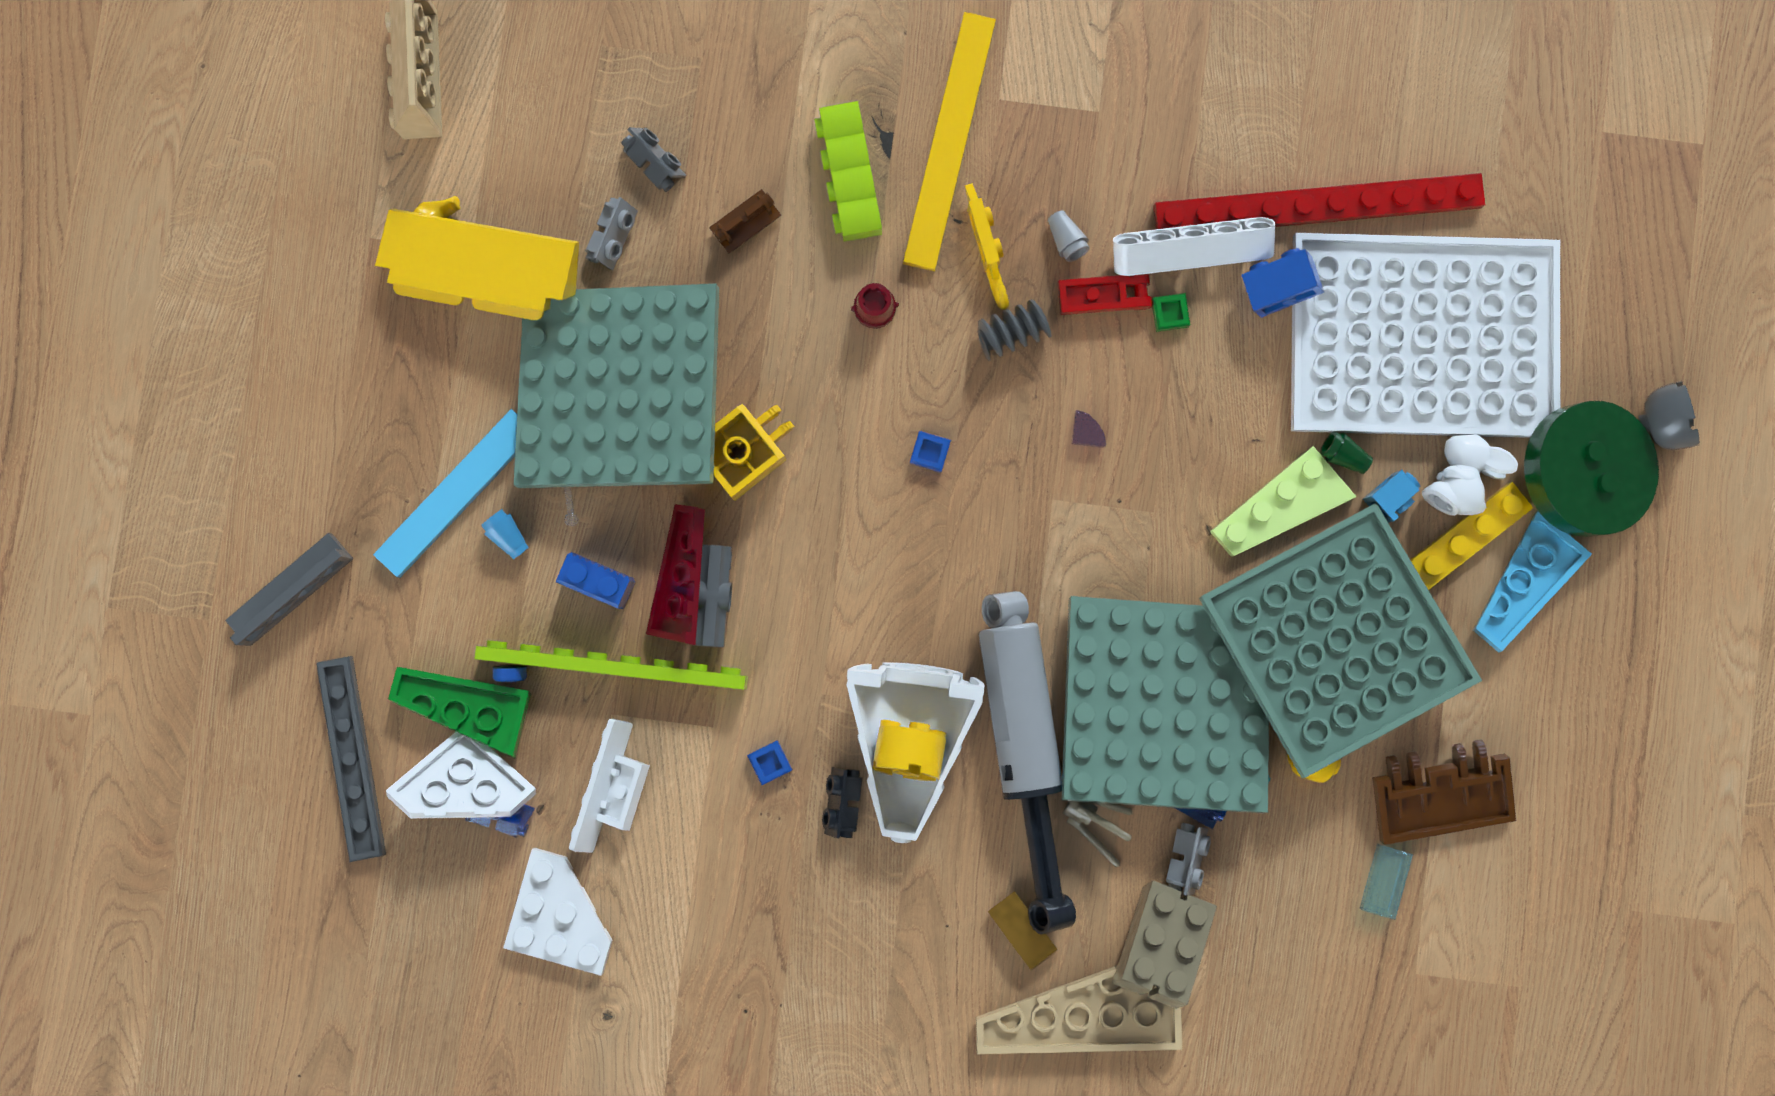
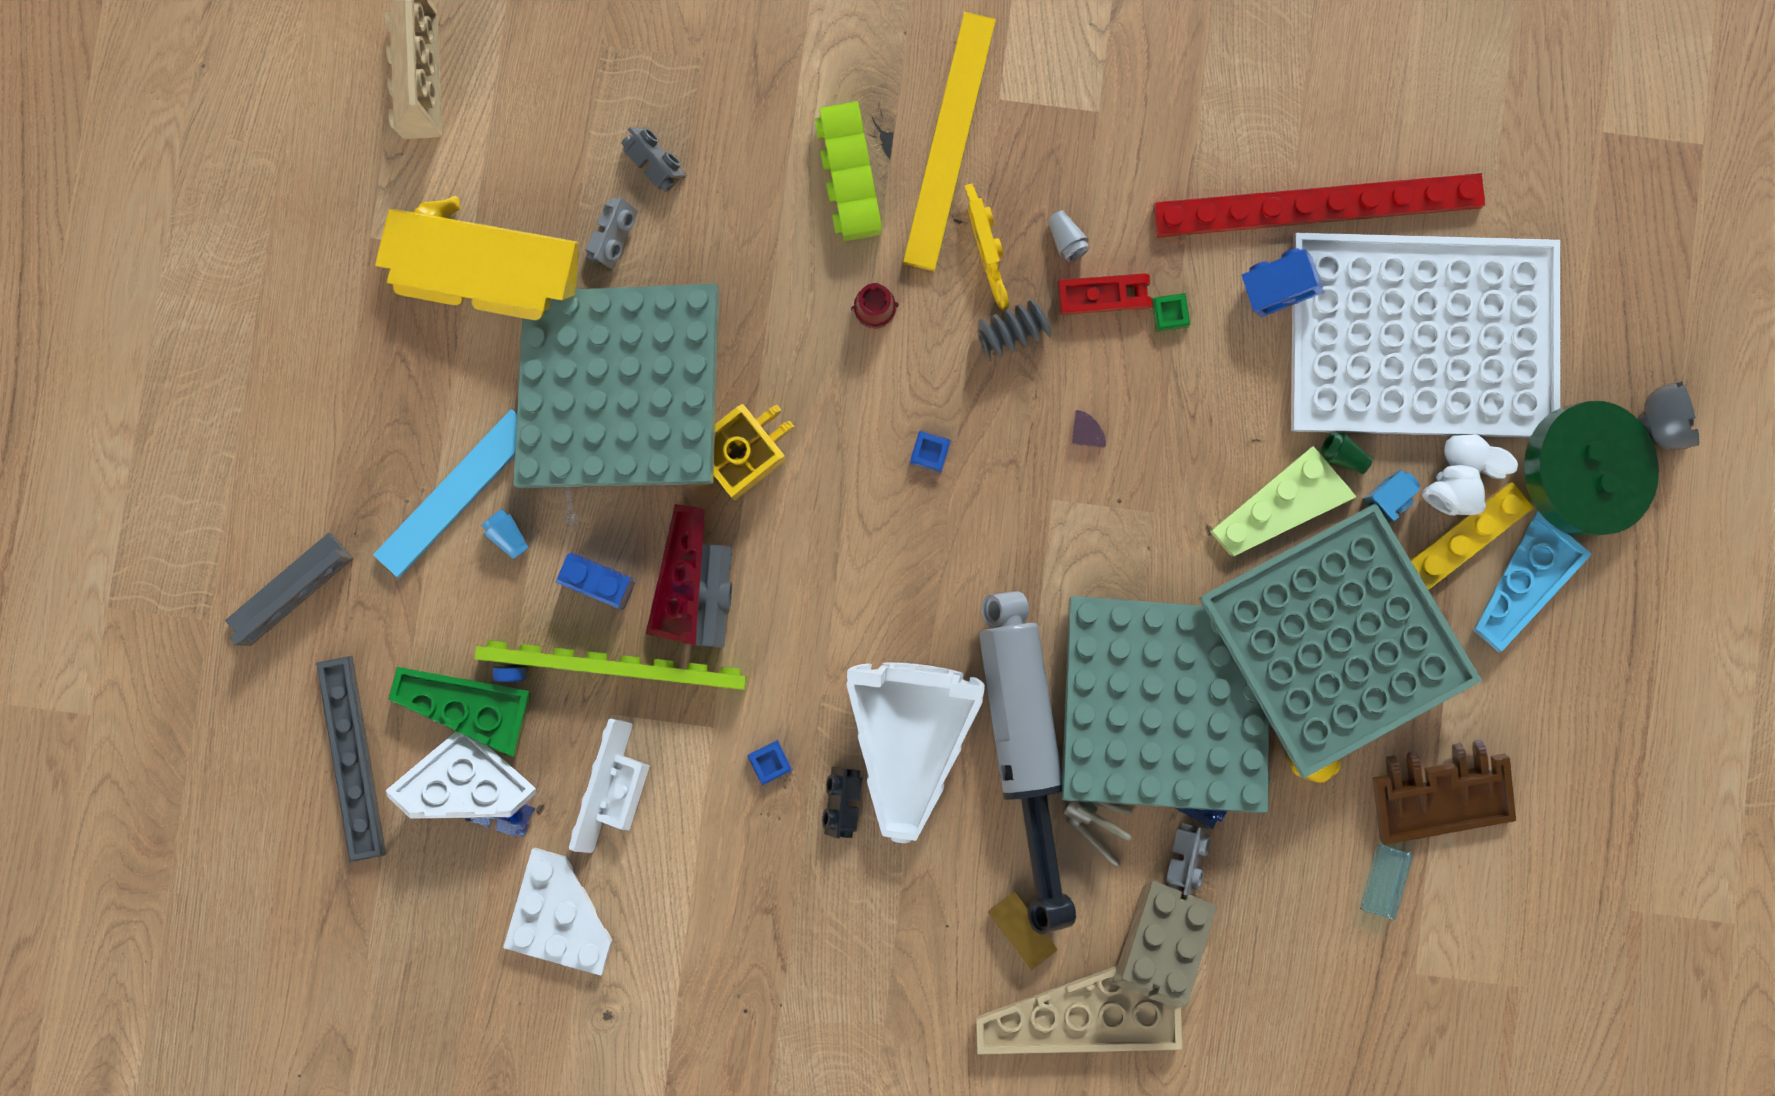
(745, 221): reddish brown hinge -> none
(909, 751): yellow brick -> none
(1194, 246): white beam -> none

